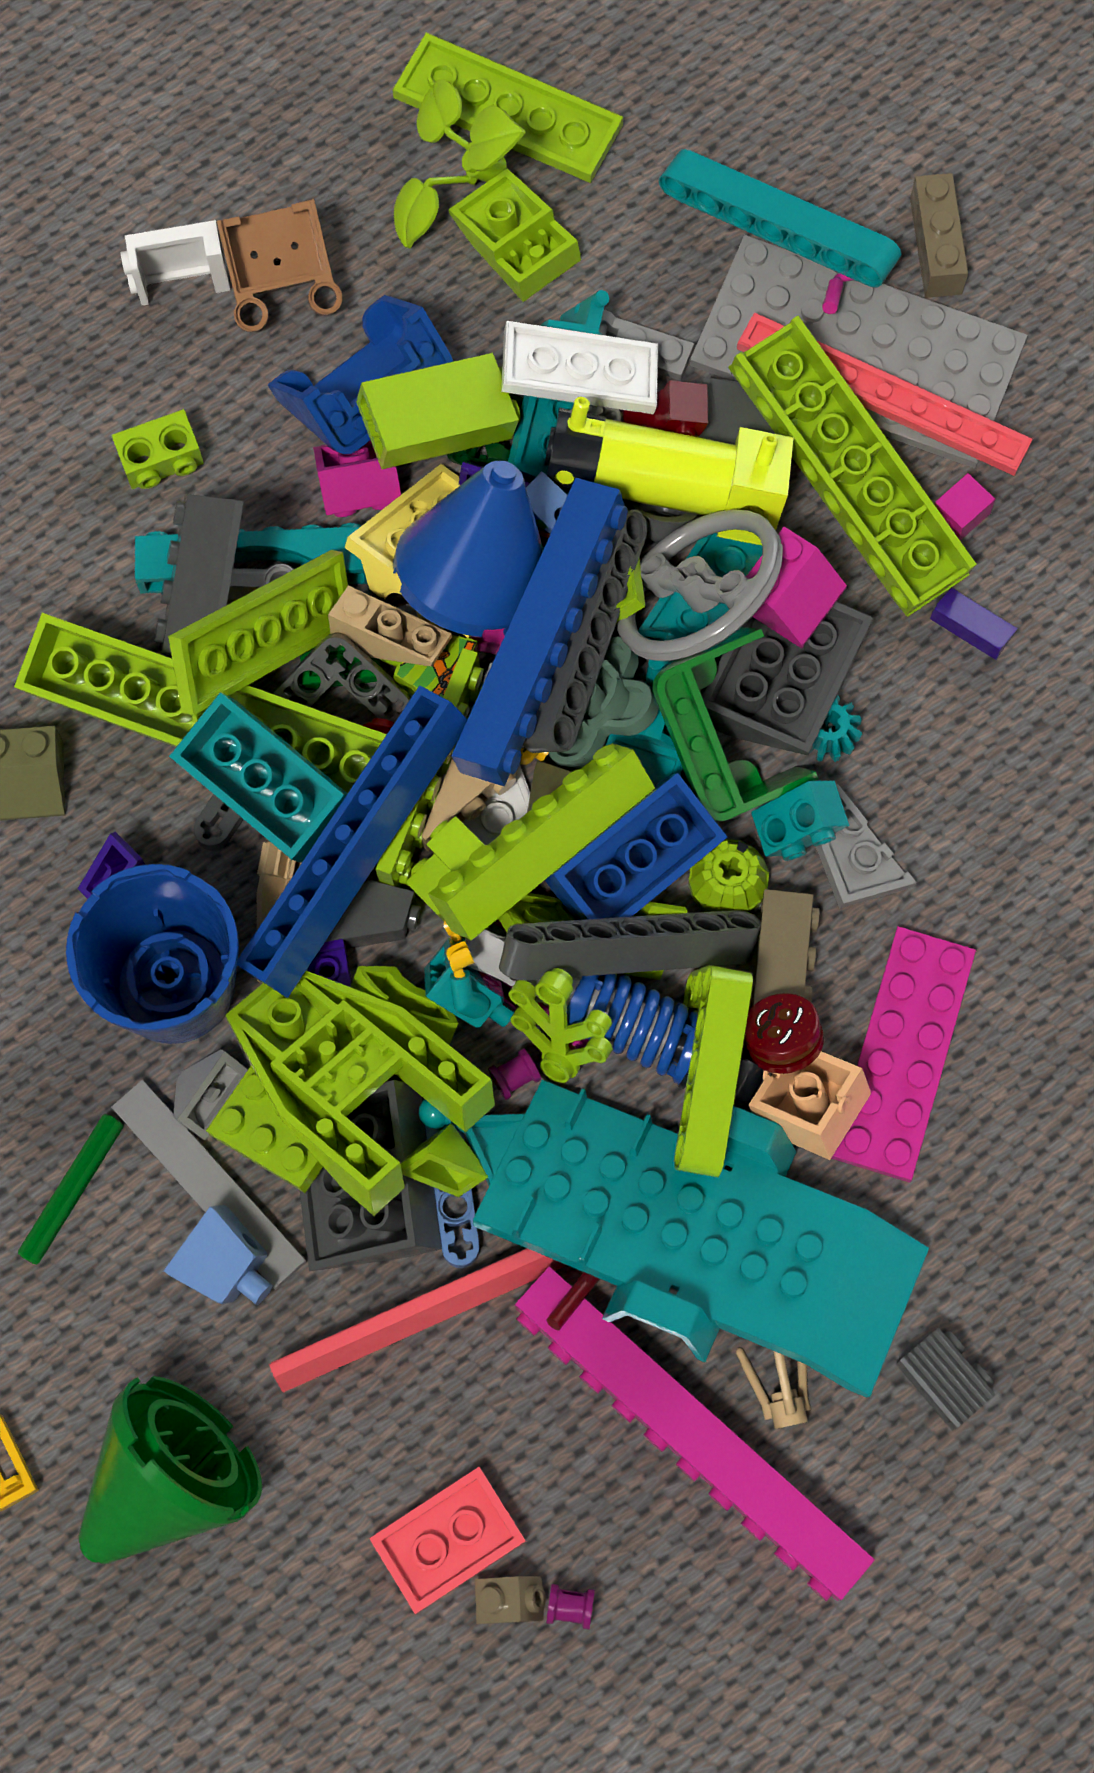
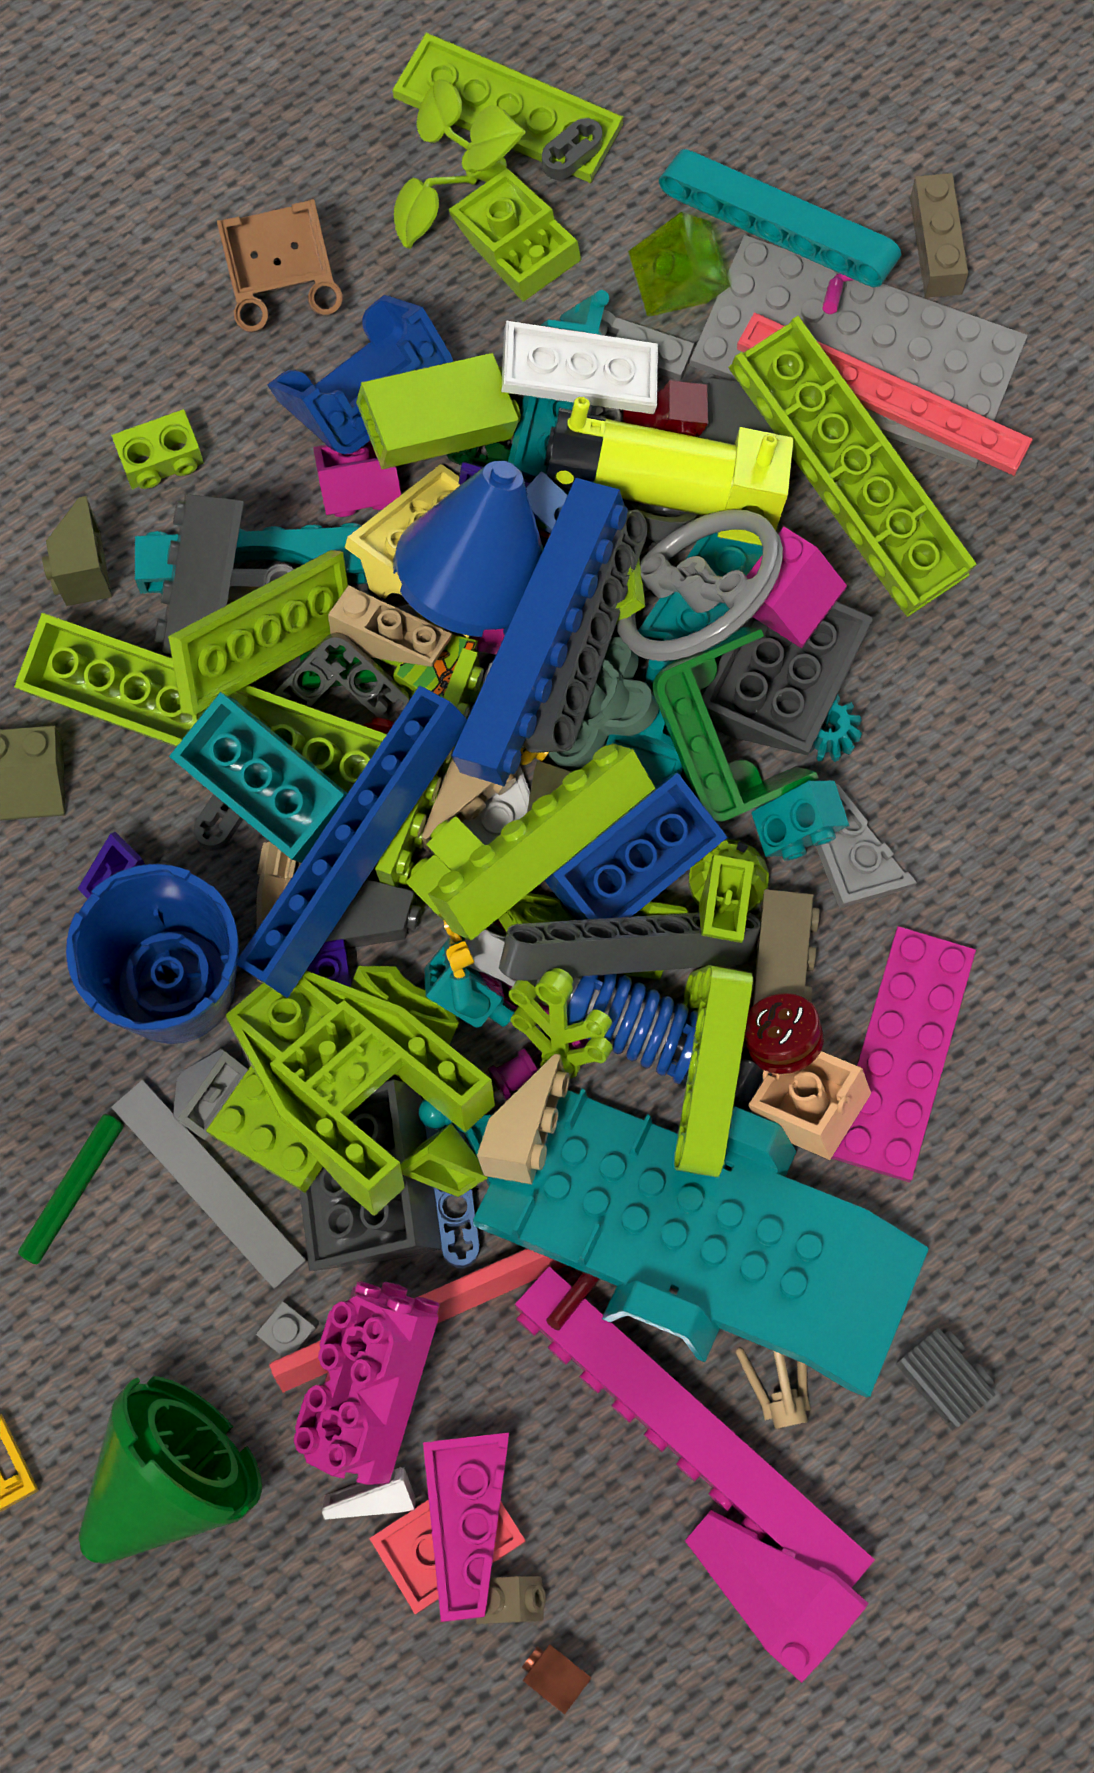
(77, 557): none -> olive slope
(174, 255): white panel -> none
(221, 1259): medium blue torso -> none
(285, 1330): none -> light grey plate
(371, 1499): none -> white slope
(374, 1367): none -> dark pink brick
(464, 1513): none -> dark pink wing
(518, 1130): none -> tan slope
(555, 1677): none -> copper brick
(570, 1606): magenta bush -> none
(575, 152): none -> dark grey beam
(679, 265): none -> clear neon green slope
(726, 898): none -> lime slope
(783, 1601): none -> dark pink wedge
(965, 505): dark pink brick -> none
(973, 623): dark purple slope -> none

